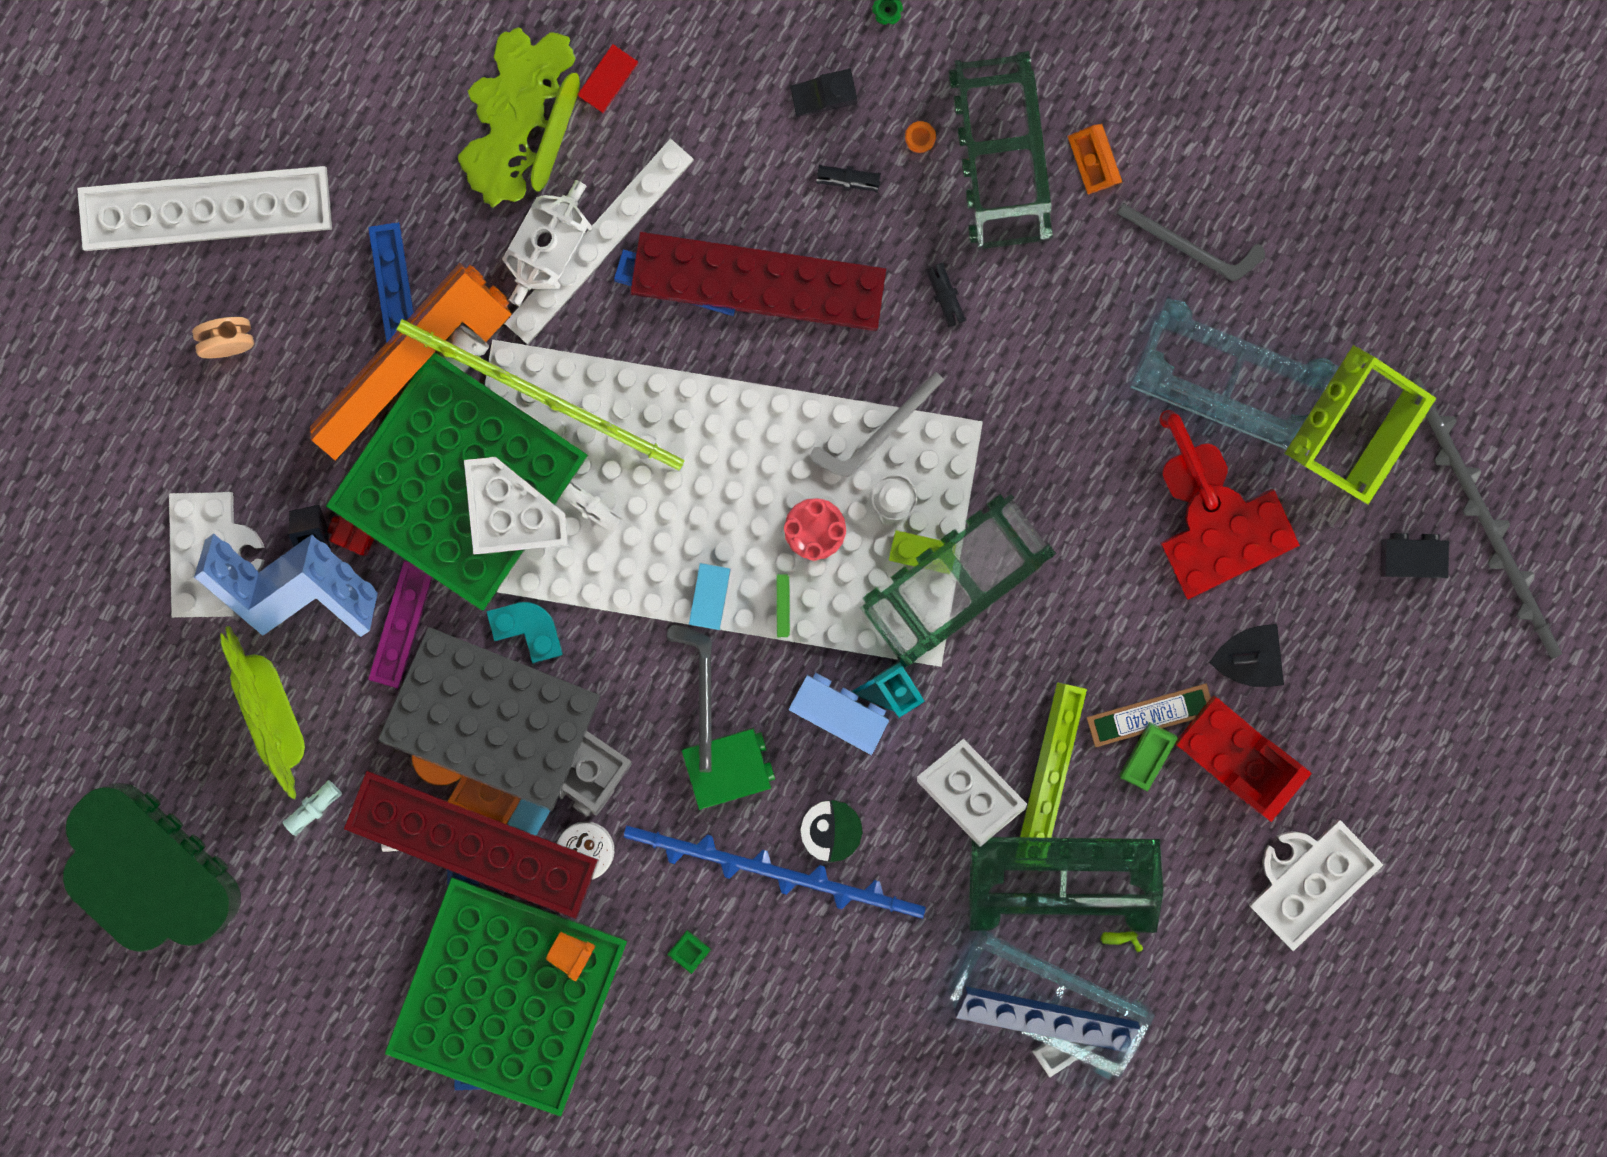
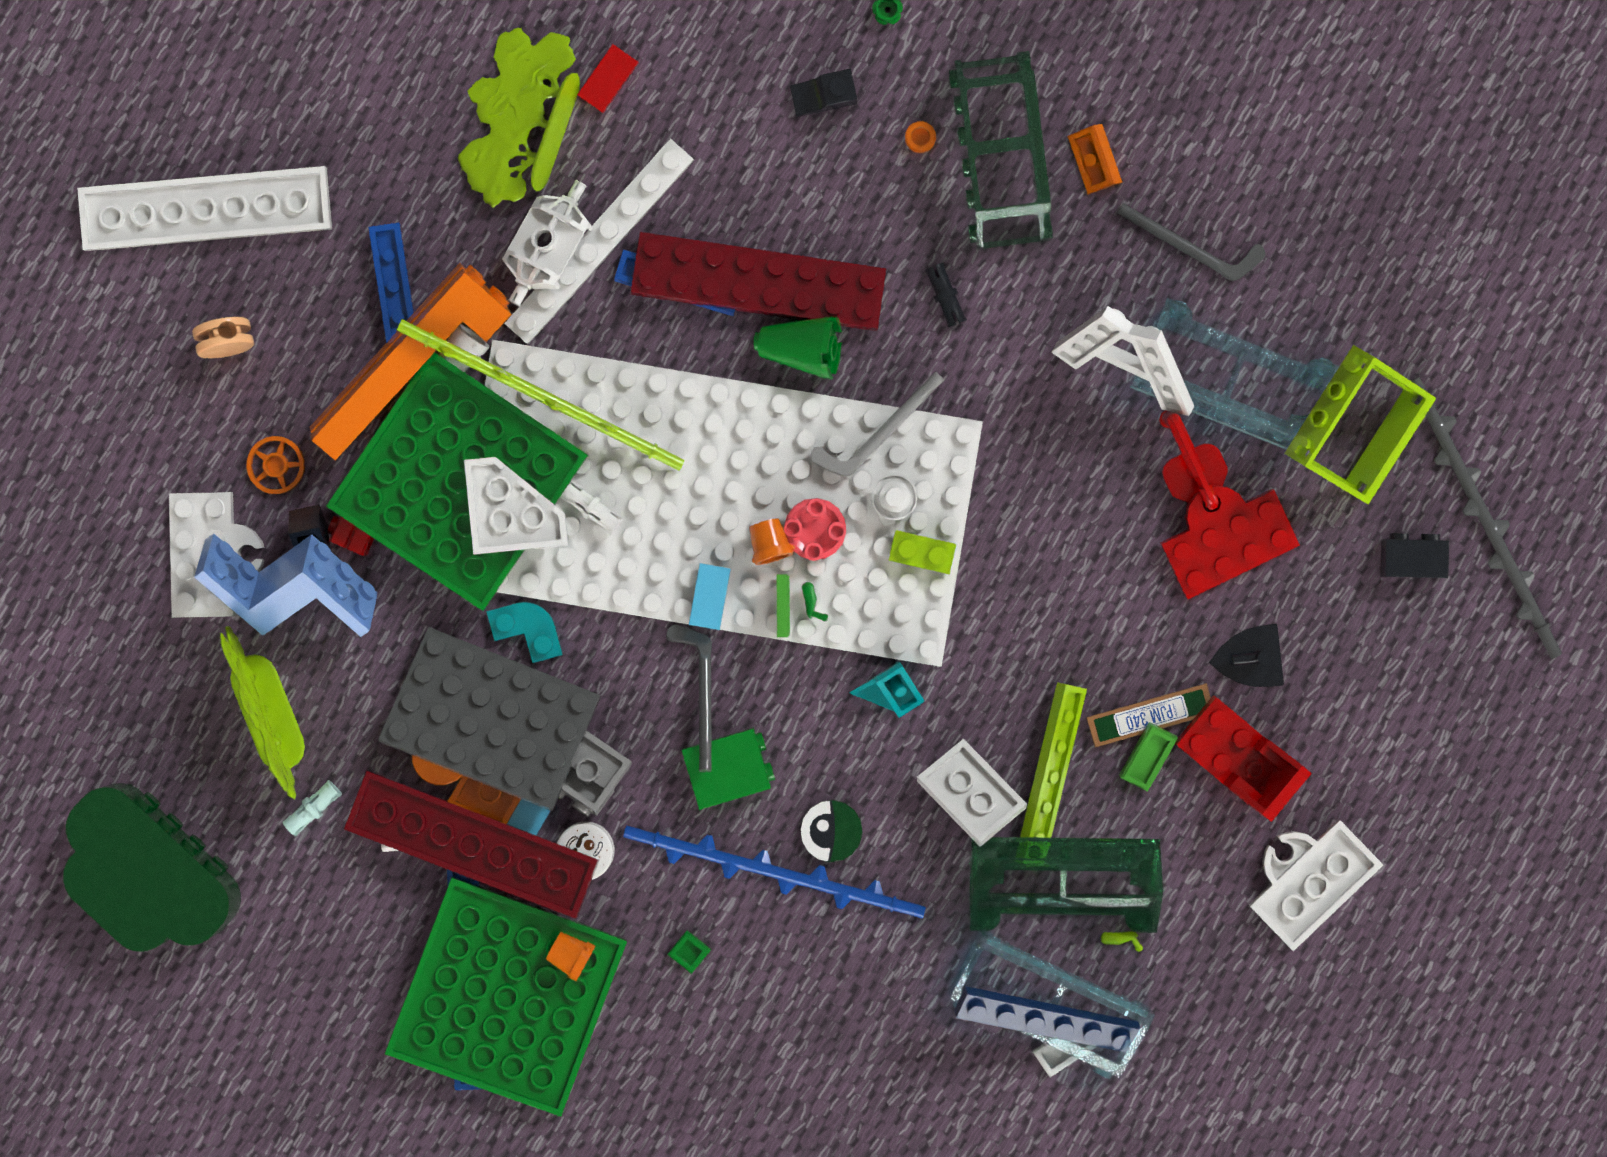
(275, 465): none -> orange wheel
(401, 626): magenta plate -> none
(769, 542): none -> orange piece
(802, 345): none -> green cone
(810, 602): none -> green piece
(839, 713): light blue slope -> none
(848, 178): black pin -> none
(956, 580): windscreen -> none
(1153, 360): none -> white plate

